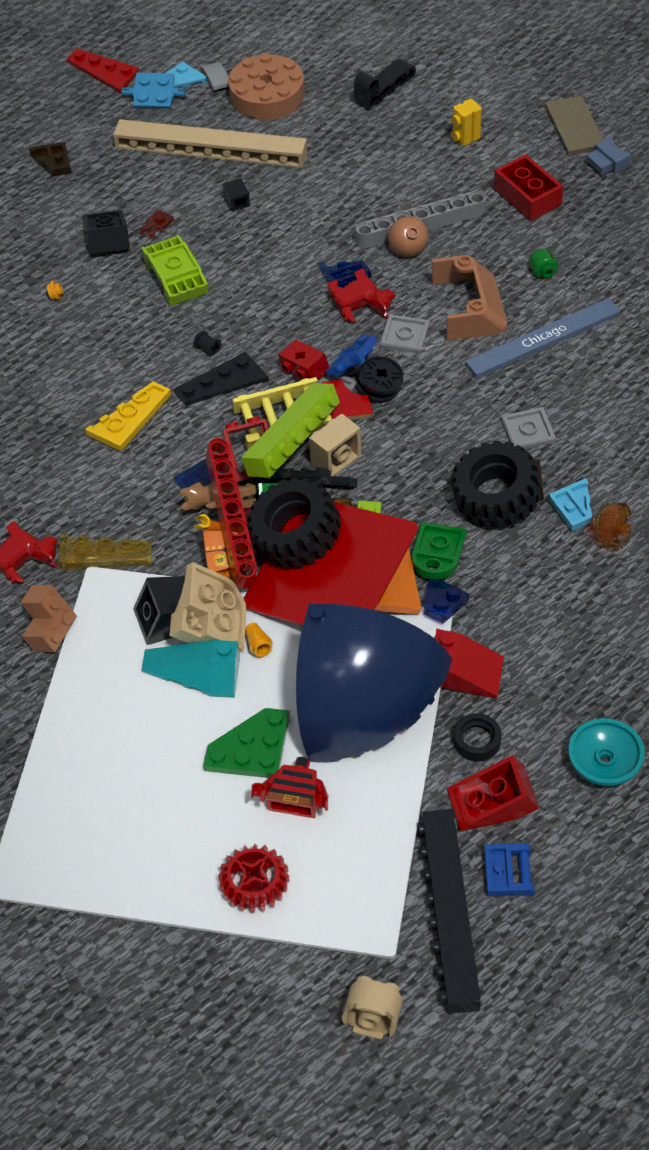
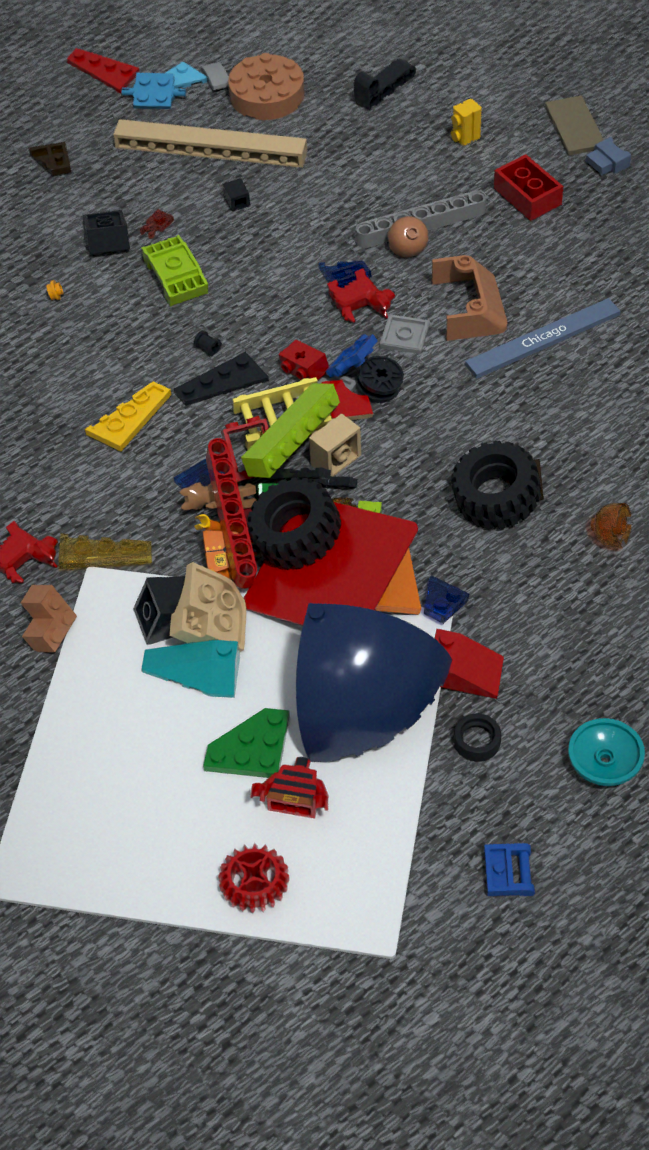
(258, 640): light orange cone -> none
(373, 1007): tan brick -> none
(438, 547): green tile -> none
(450, 912): black brick -> none
(493, 795): red slope -> none
(529, 428): light grey tile -> none
(543, 263): green head -> none
(573, 504): medium azure wing -> none

